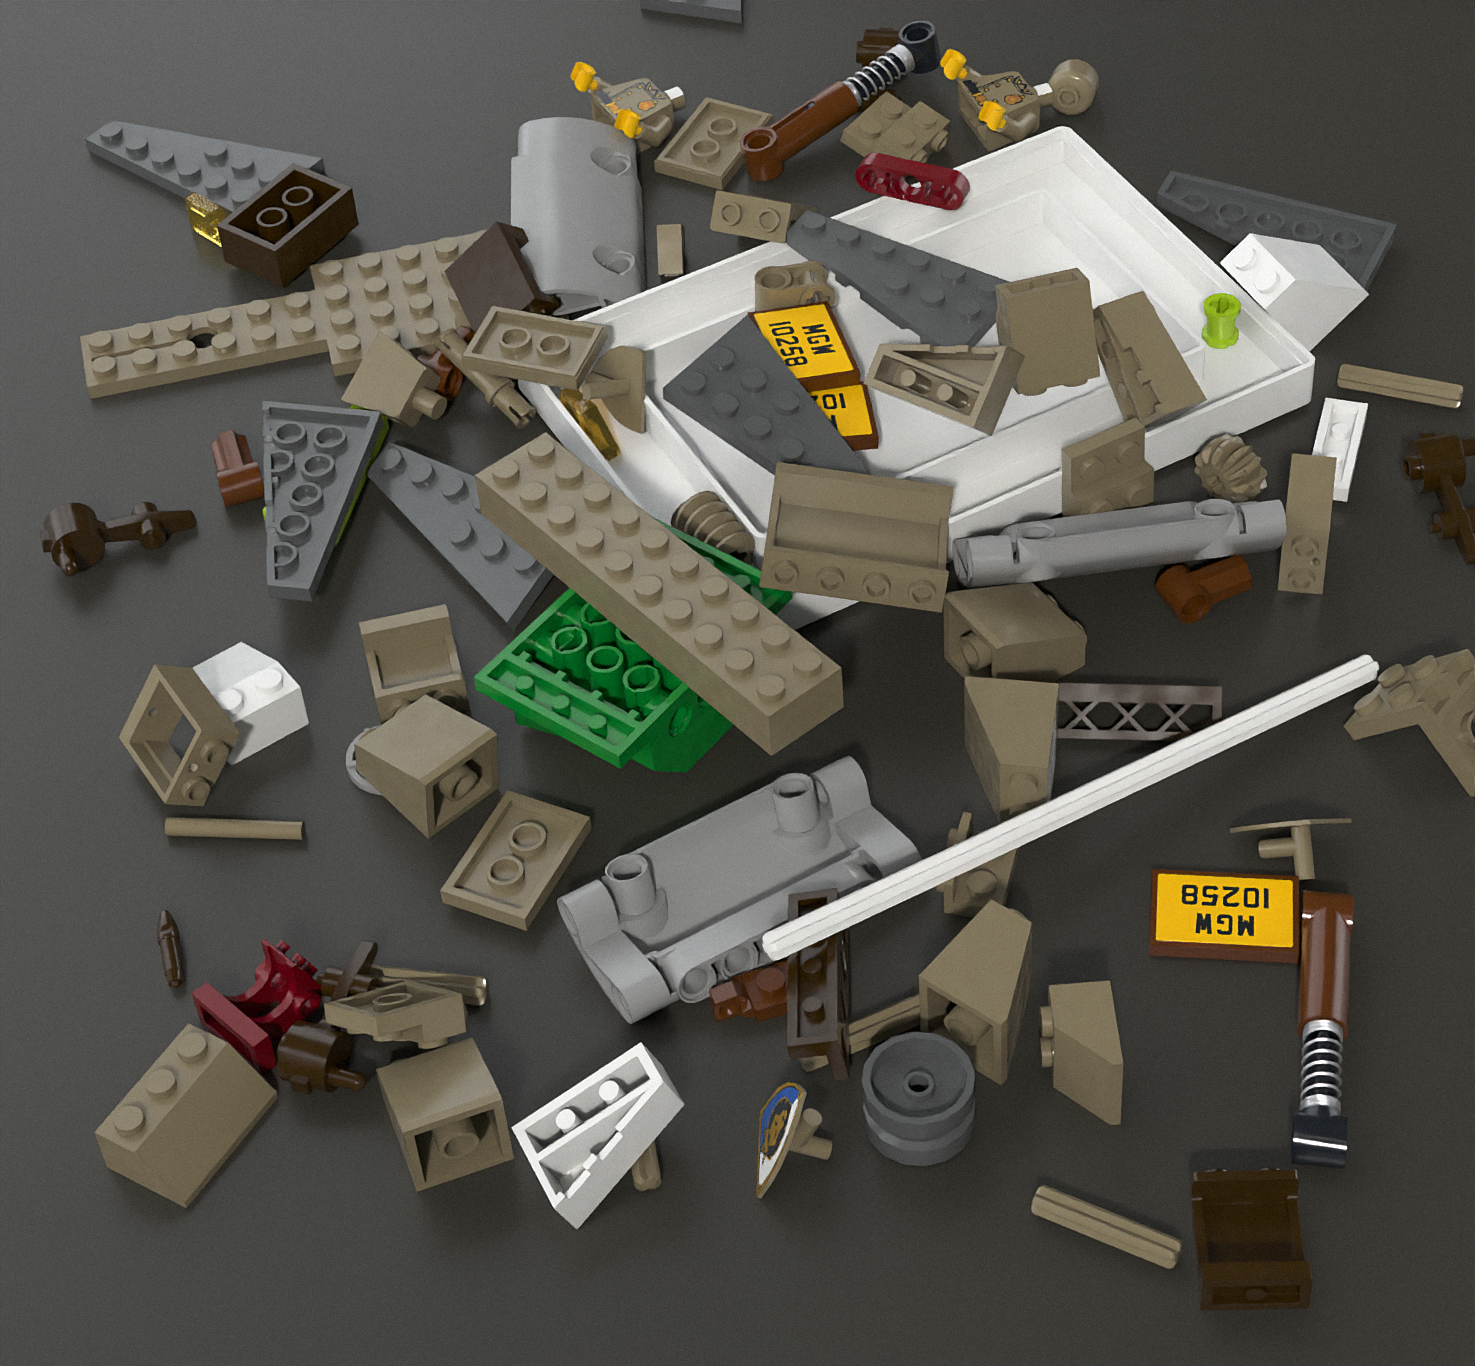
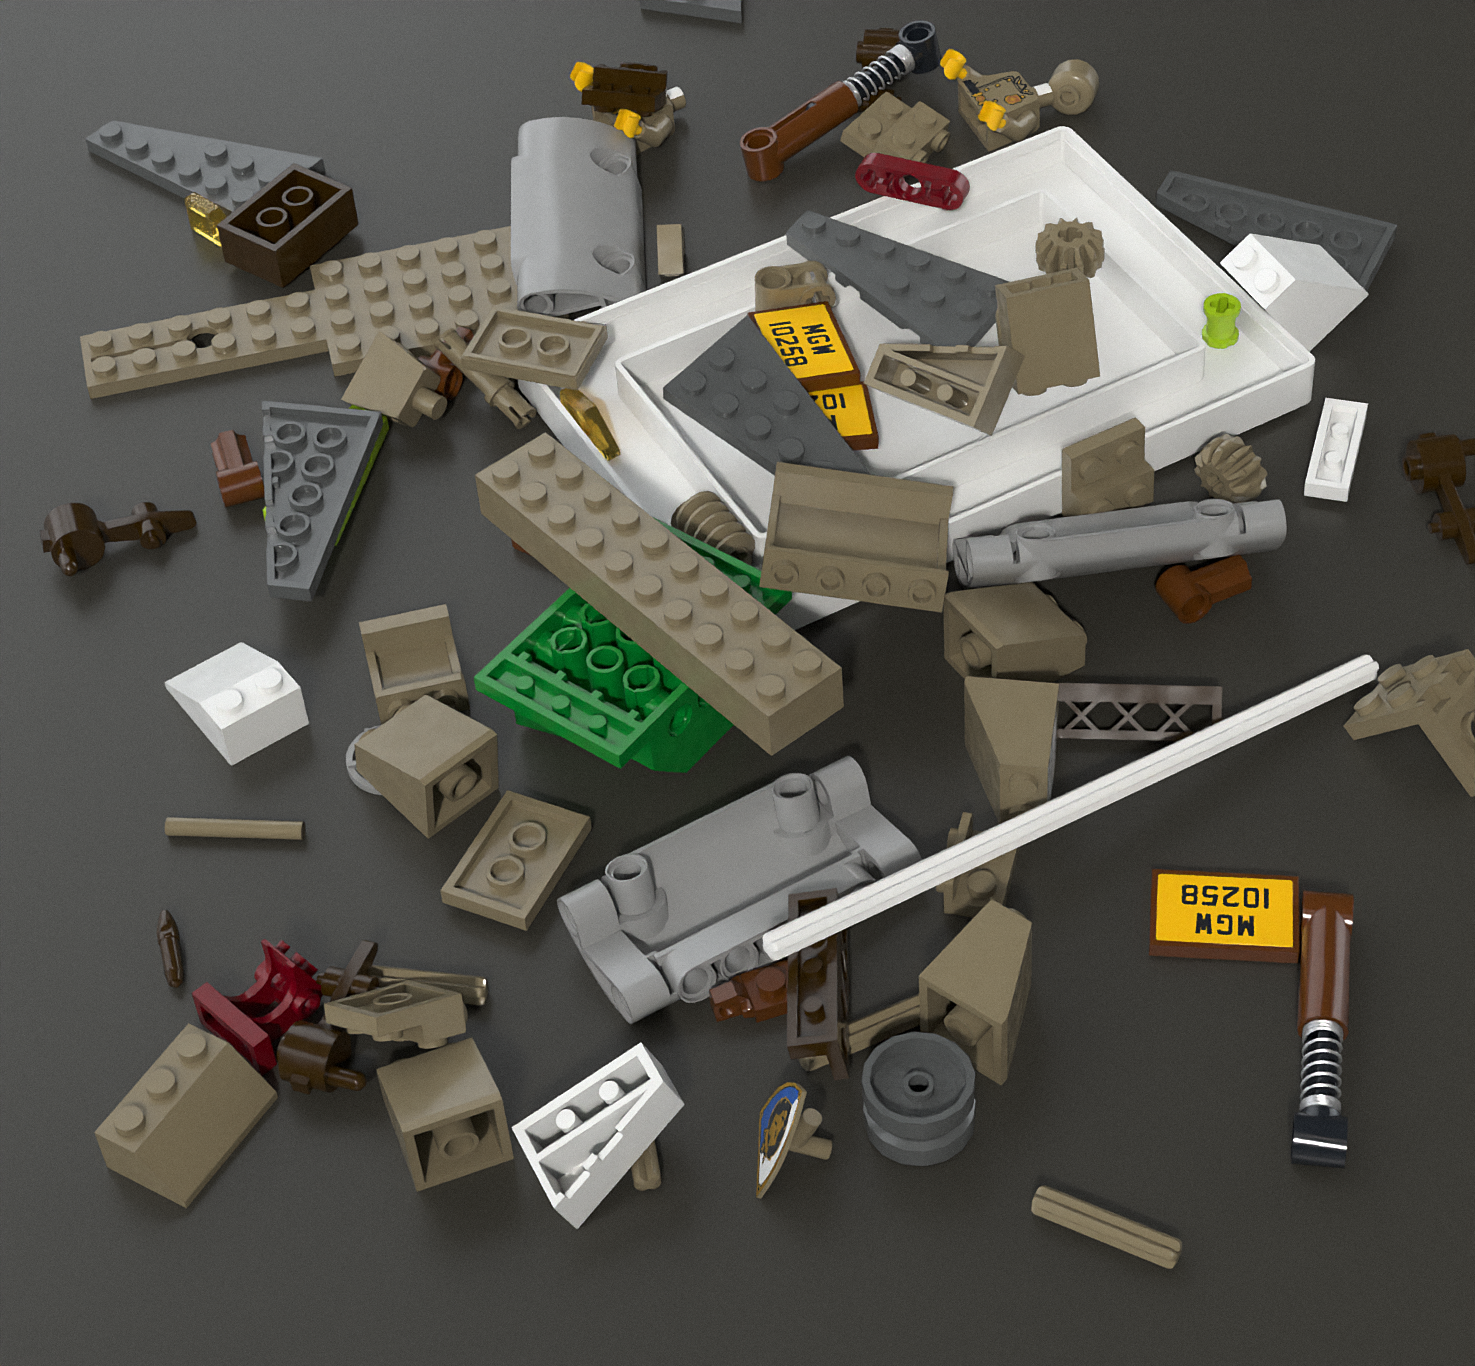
(147, 735): dark tan window -> none
(447, 512): dark grey wing -> none
(497, 275): dark brown panel -> none
(620, 384): dark tan shield -> none
(628, 87): none -> dark brown slope
(709, 145): dark tan tile -> none
(755, 216): dark tan panel -> none
(1069, 247): none -> dark tan gear
(1083, 1046): dark tan slope -> none
(1143, 362): dark tan wedge -> none
(1249, 1240): dark brown panel -> none
(1297, 845): dark tan shield -> none
(1307, 523): dark tan window -> none
(1400, 386): dark tan axle -> none

